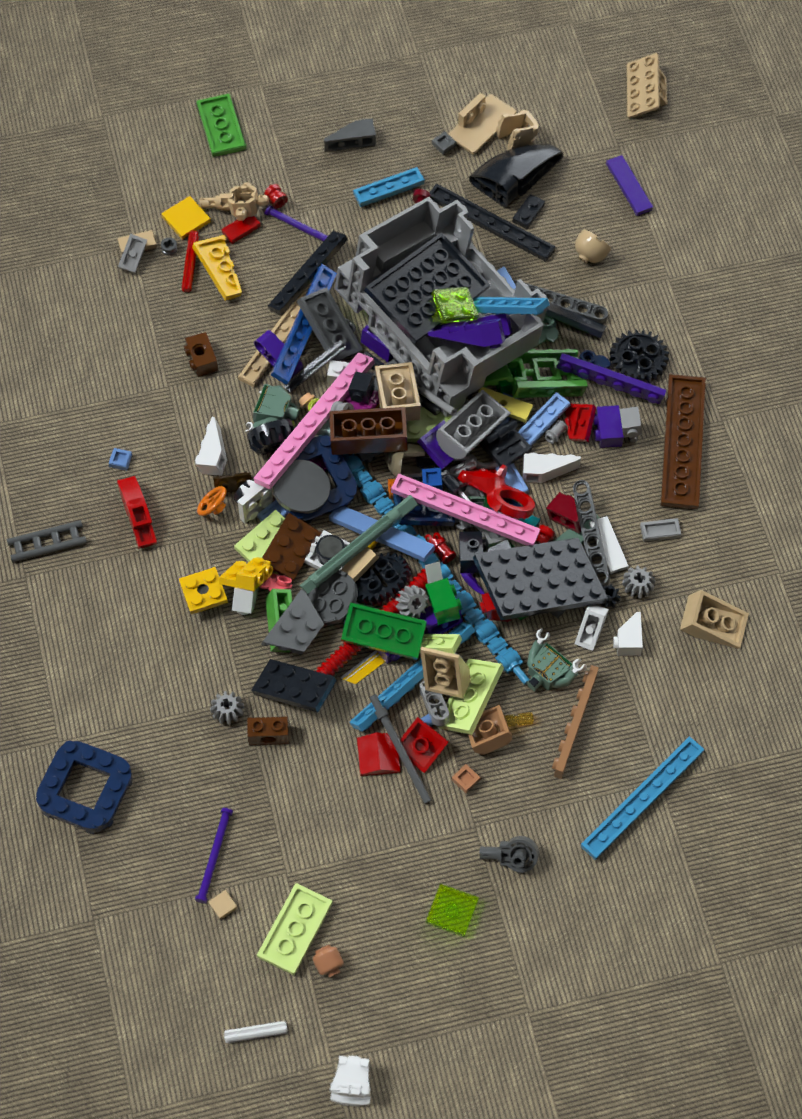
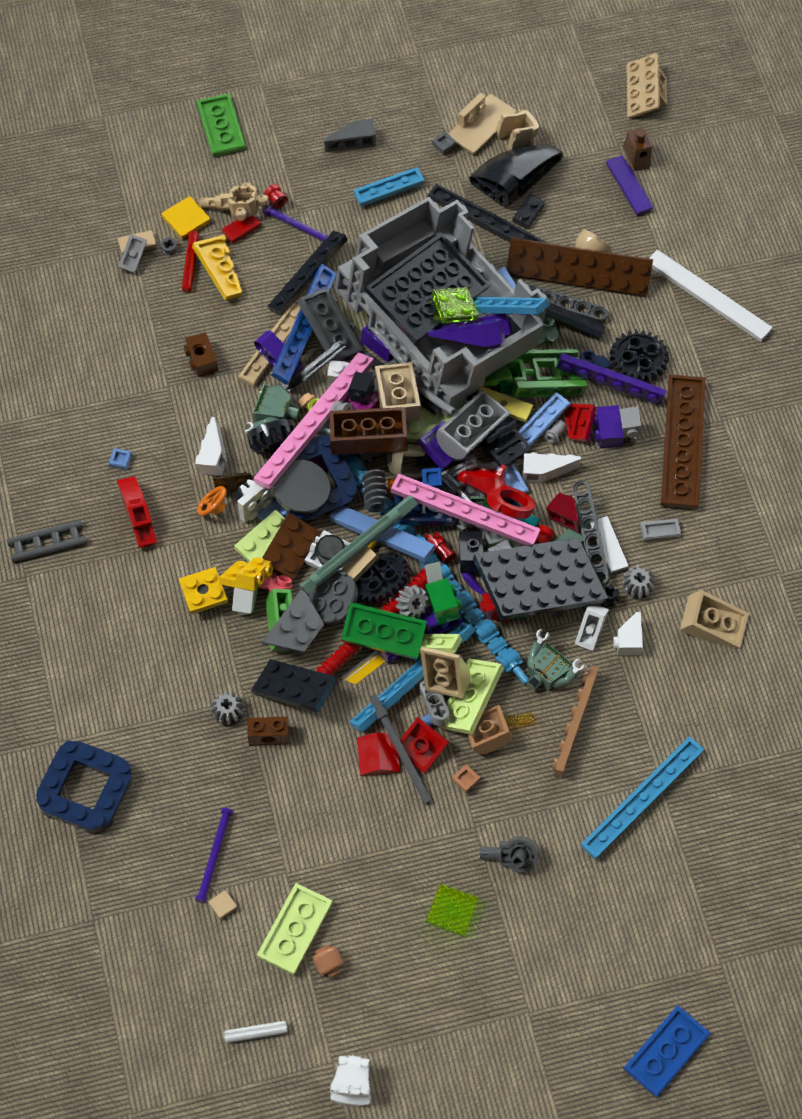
(374, 491): none -> dark grey piece
(419, 195): dark red tile -> none
(579, 266): none -> reddish brown plate
(636, 143): none -> reddish brown torso
(666, 1051): none -> blue tile
(710, 296): none -> white tile

